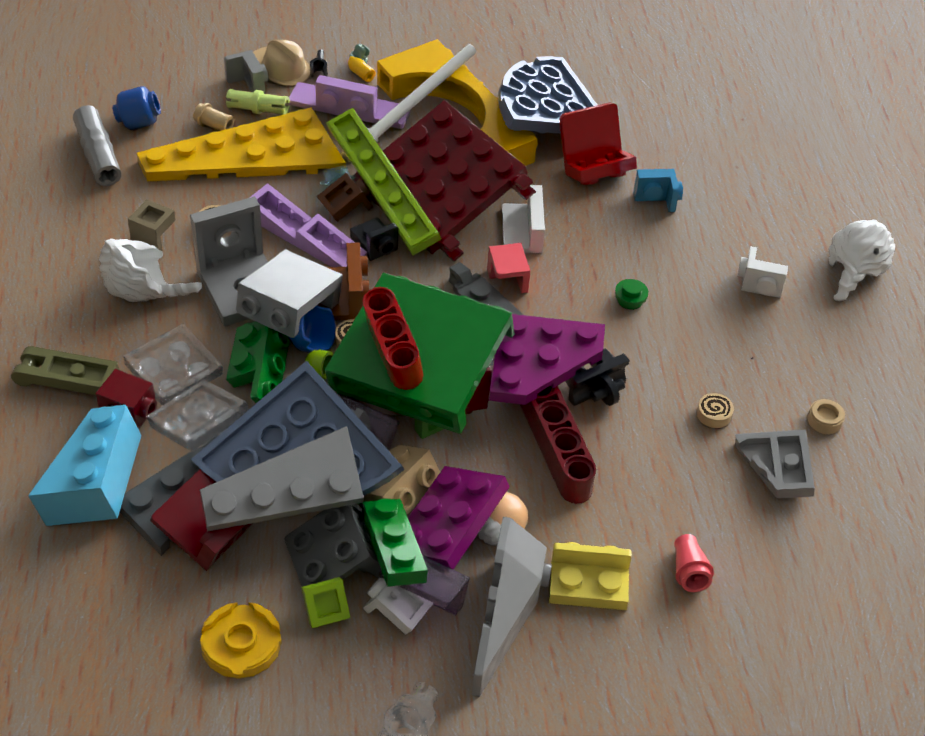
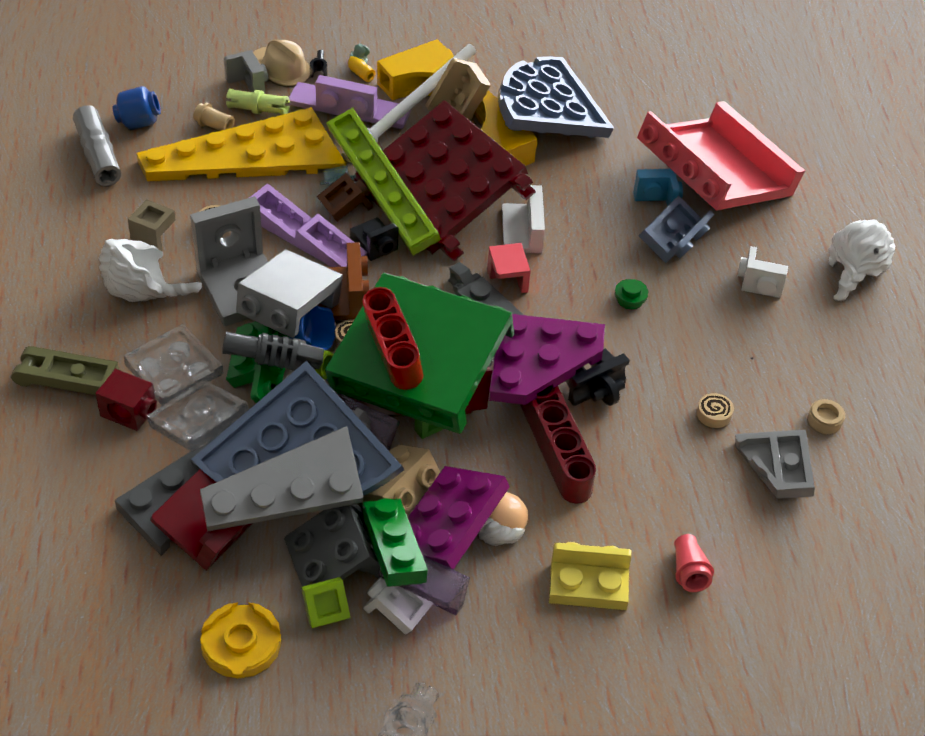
(90, 470): medium azure wedge -> none
(273, 350): none -> dark grey hinge
(461, 86): none -> tan bracket
(511, 597): light grey wedge -> none
(594, 144): red bracket -> none
(674, 228): none -> sand blue bracket
(723, 158): none -> coral panel

